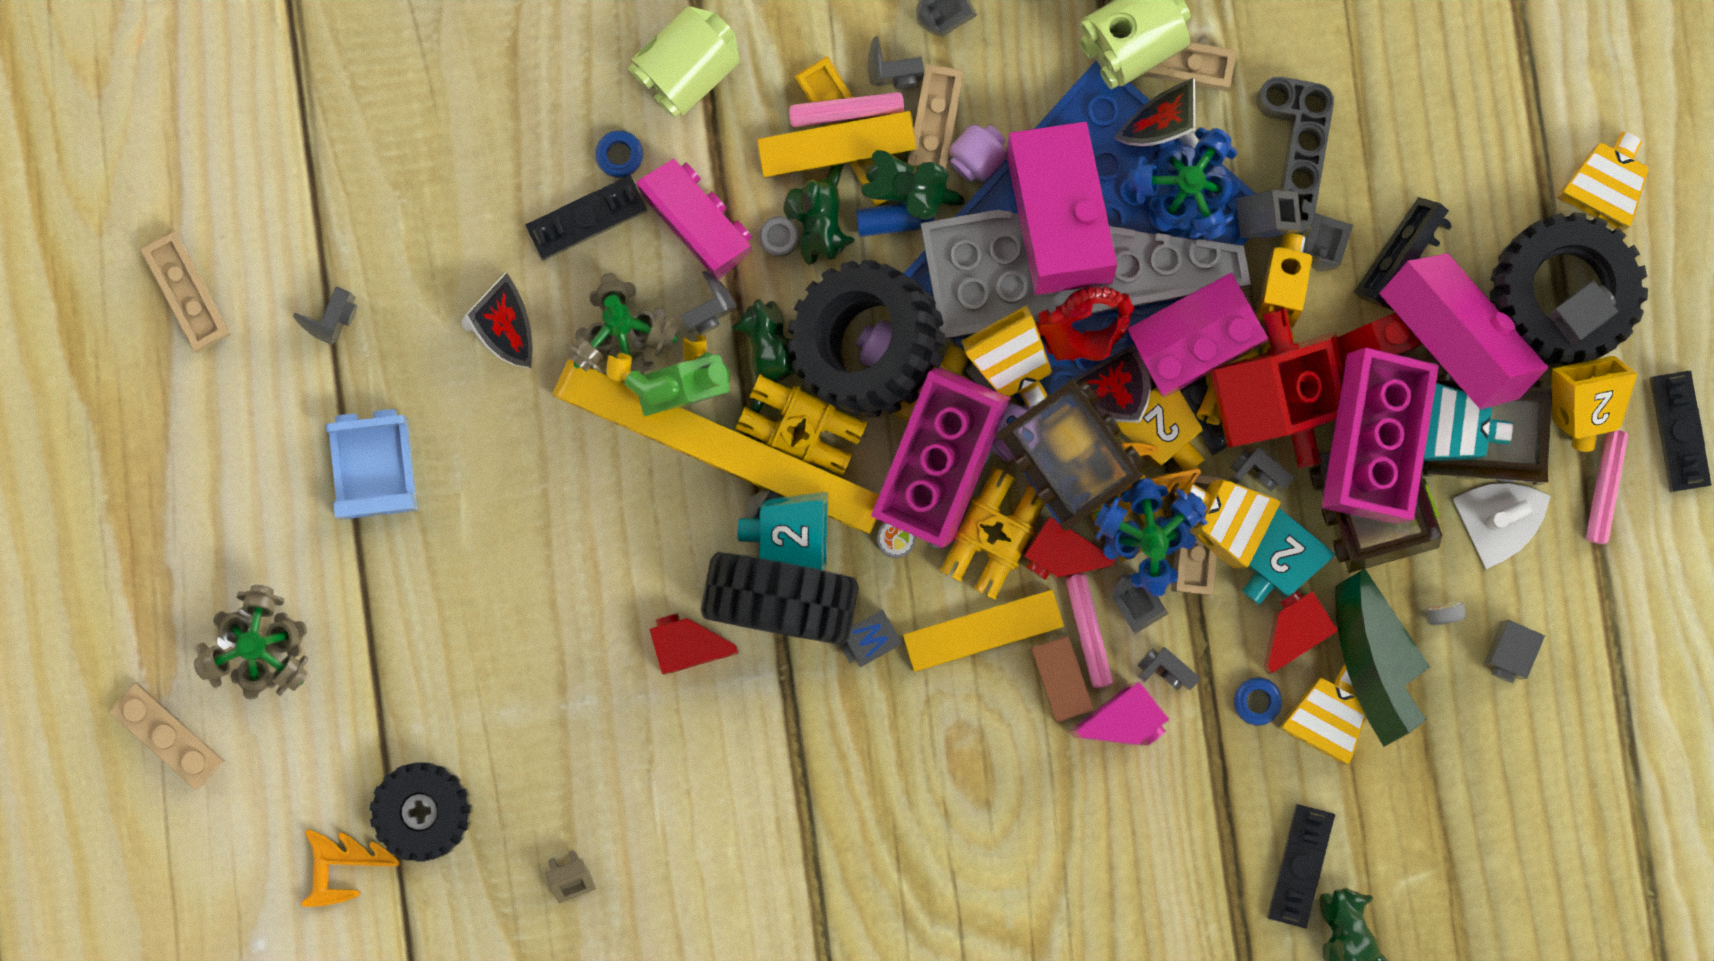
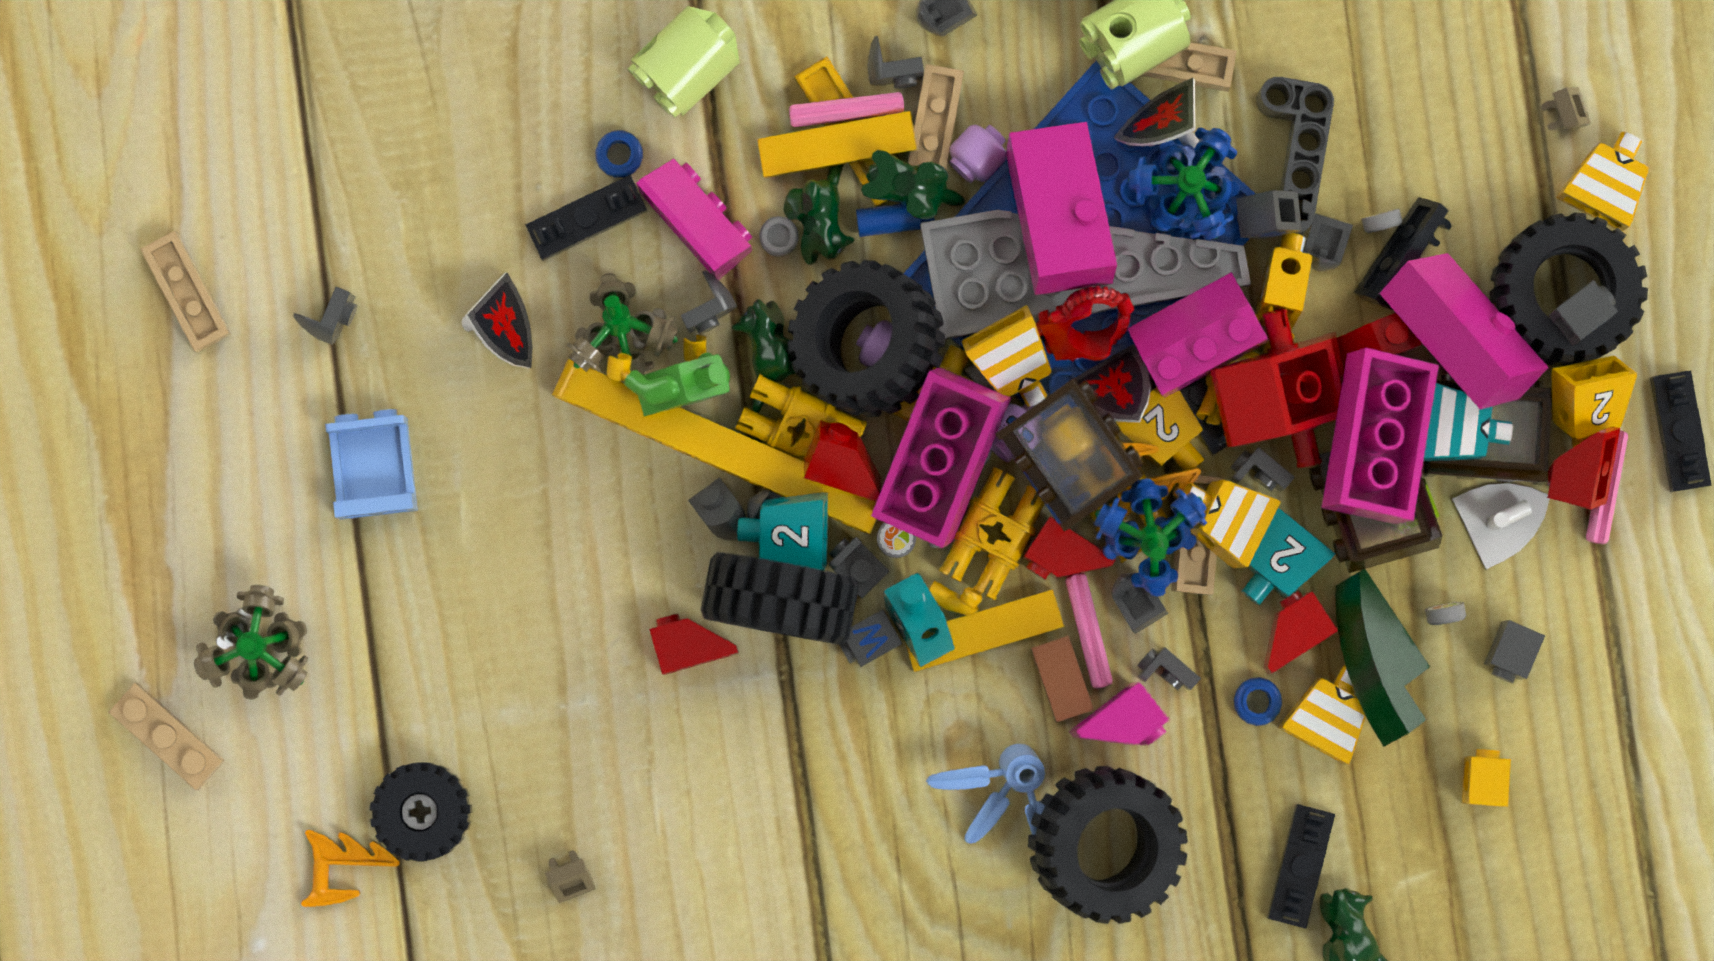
(718, 510): none -> dark grey plate
(841, 461): none -> red slope
(857, 562): none -> dark grey bracket
(913, 613): none -> teal torso
(953, 602): none -> yellow arm
(1022, 773): none -> light blue plant
(1147, 873): none -> black tyre
(1382, 221): none -> light grey tile
(1486, 779): none -> yellow brick
(1570, 108): none -> dark tan tile
(1585, 471): none -> red slope

